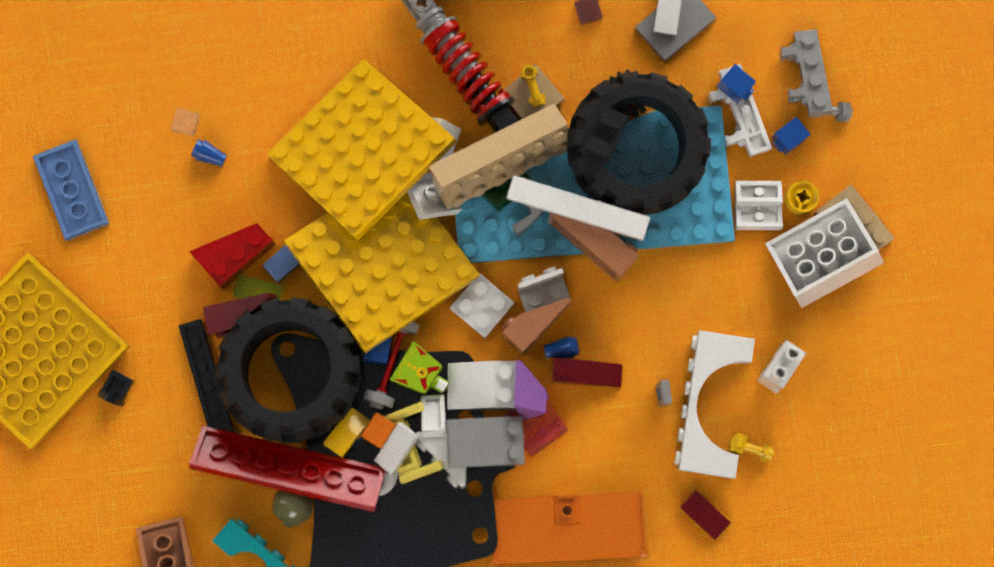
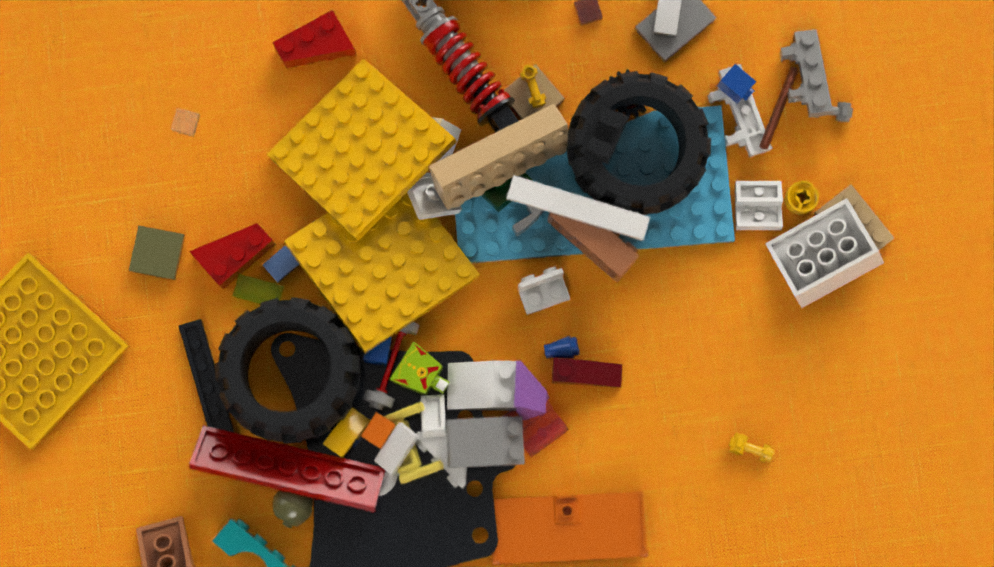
(71, 190): medium blue tile -> none
(116, 388): black tile -> none
(156, 252): none -> olive tile
(207, 153): blue cone -> none
(221, 316): dark red slope -> none
(315, 42): none -> red wedge
(482, 306): white plate -> none
(530, 326): nougat slope -> none
(663, 393): light grey tile -> none
(696, 450): white arch -> none
(705, 515): dark red tile -> none
(778, 109): none -> copper bar
(781, 366): white hips -> none
(790, 136): blue brick -> none

